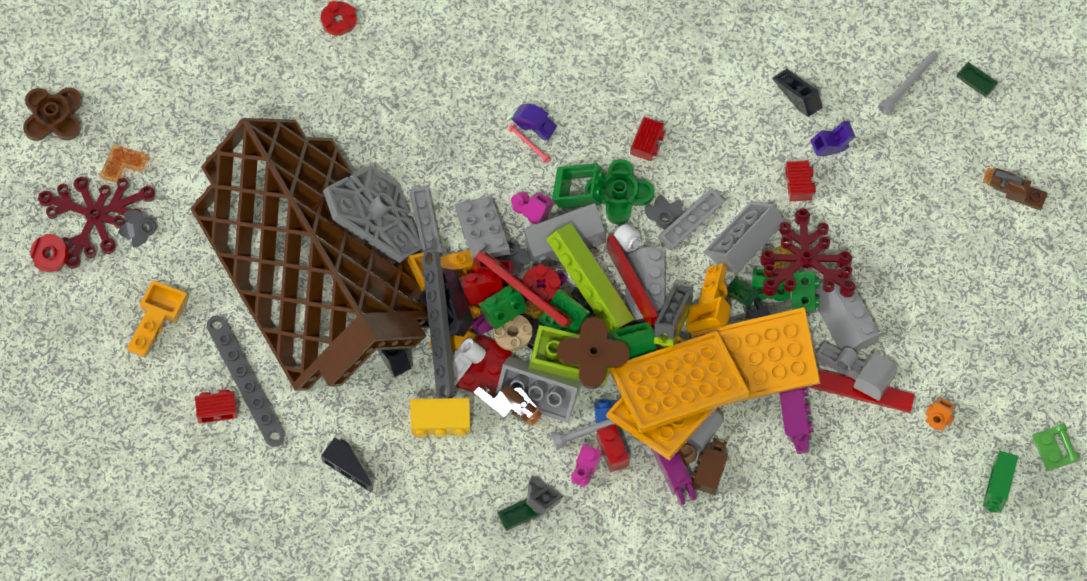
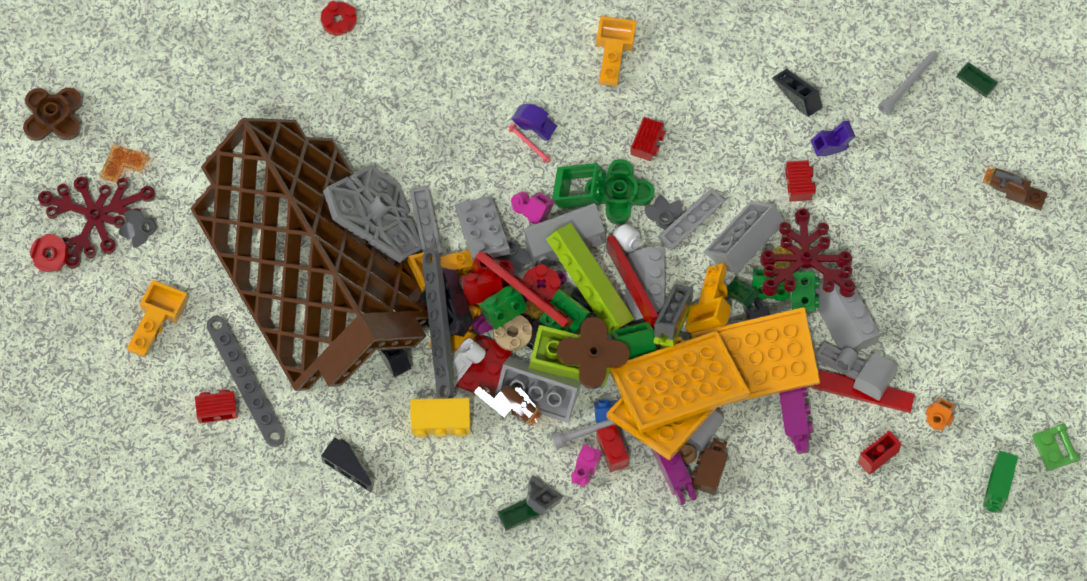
(614, 36): none -> light orange plate
(879, 452): none -> red brick

